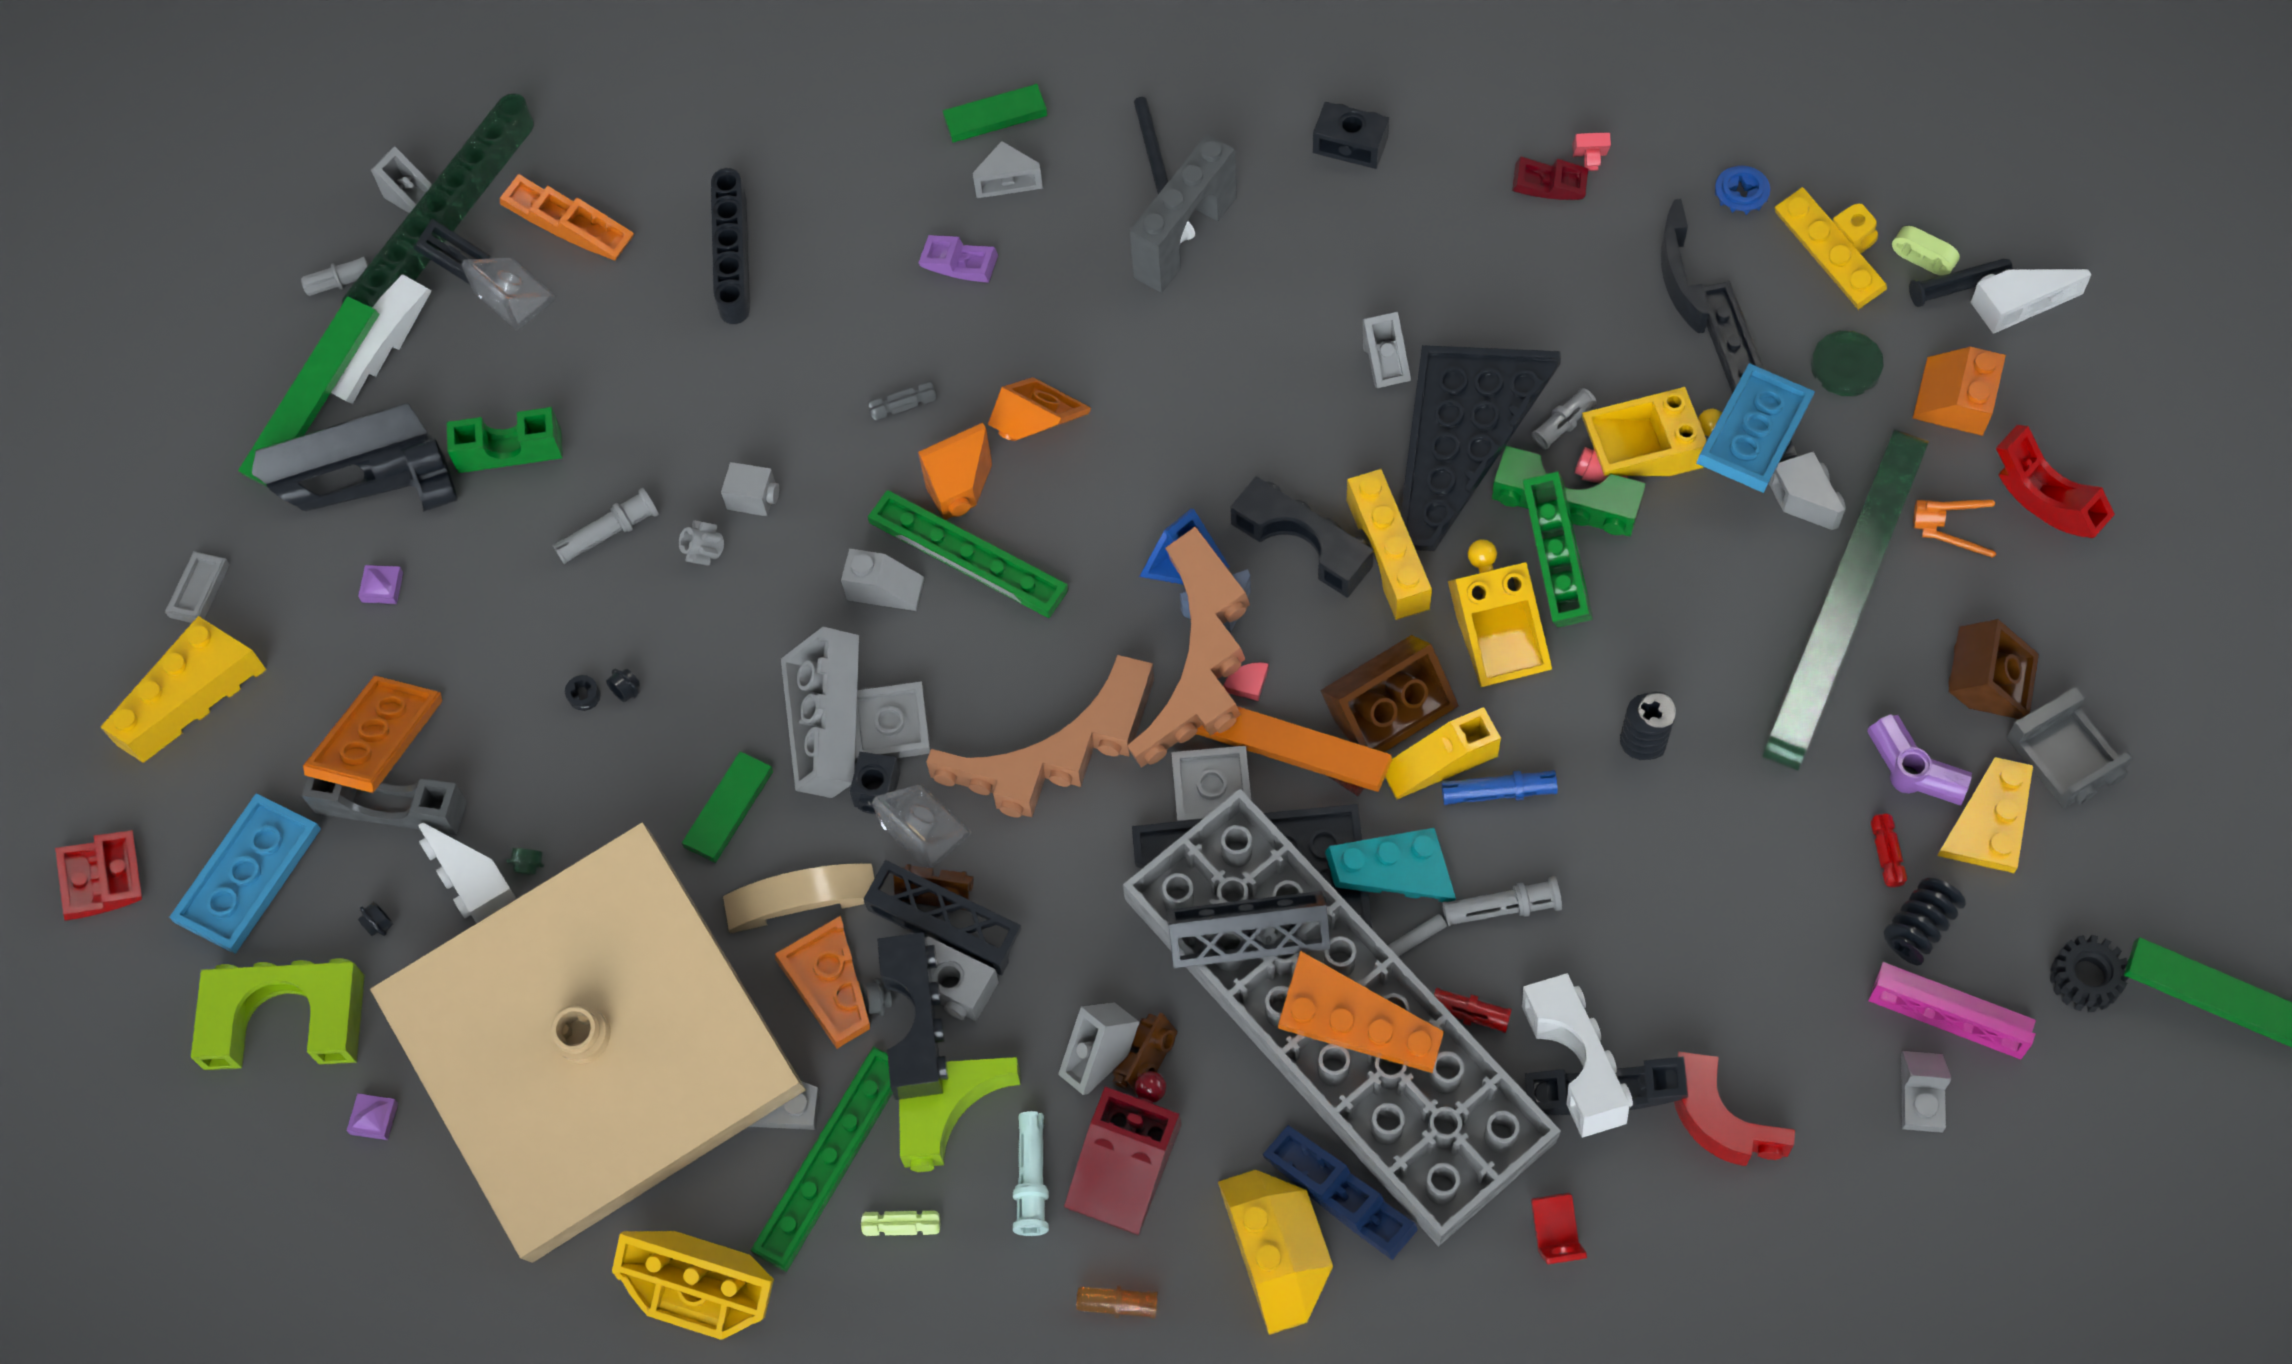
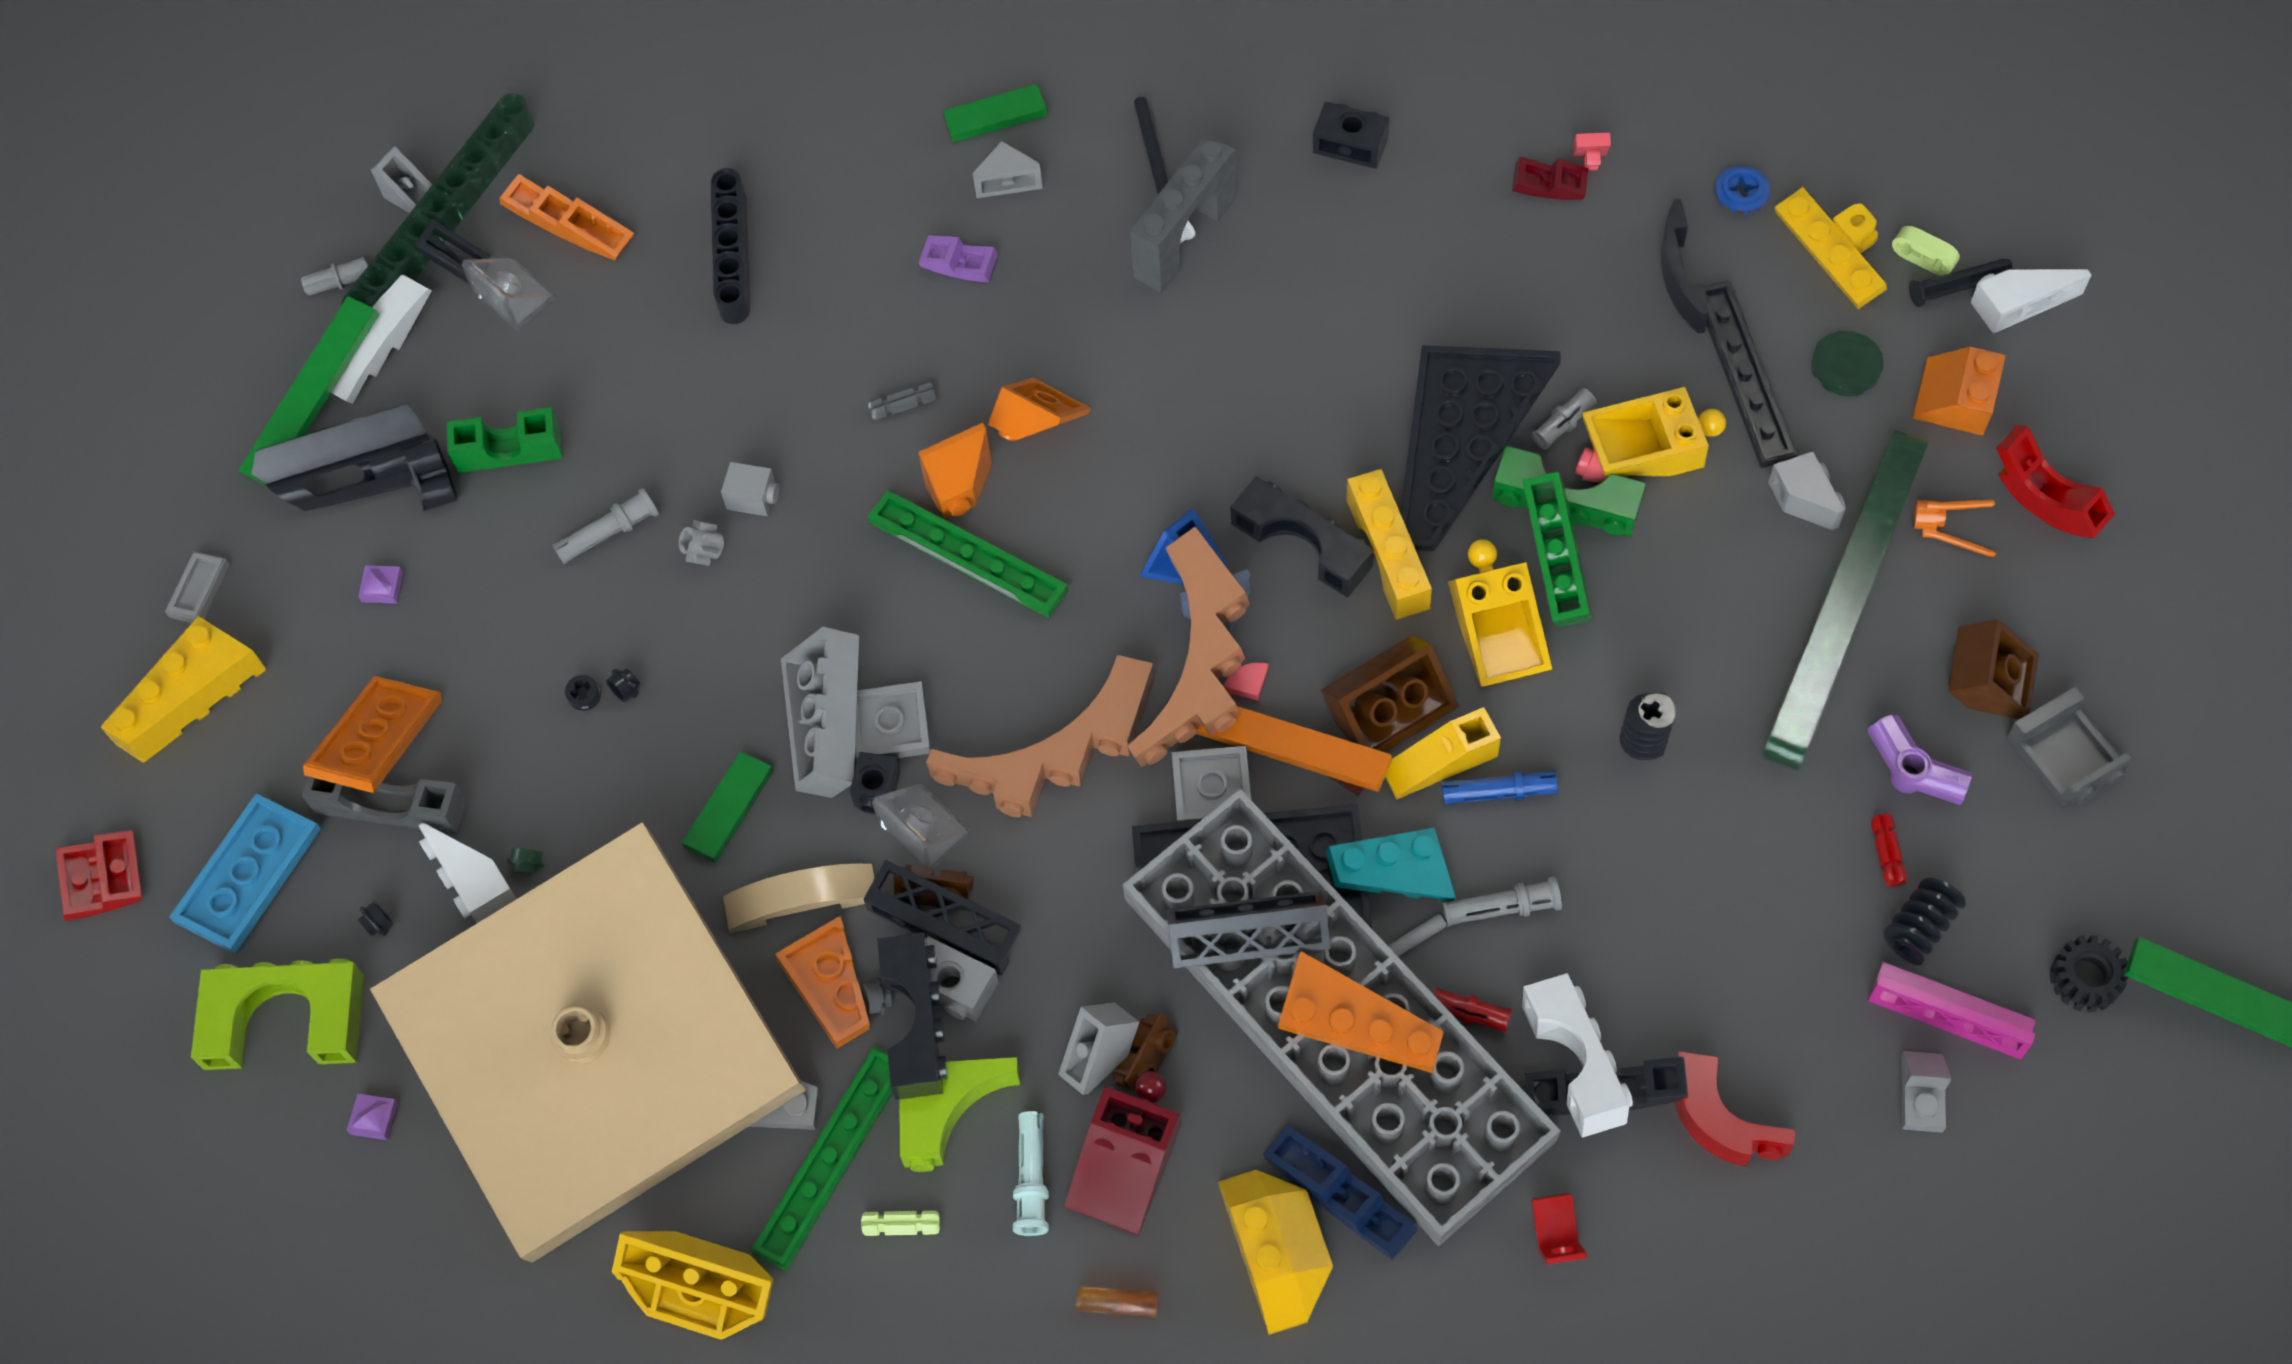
(880, 581): light grey slope -> none
(1386, 349): light grey slope -> none
(1755, 427): dark azure plate -> none
(1994, 819): yellow wing -> none

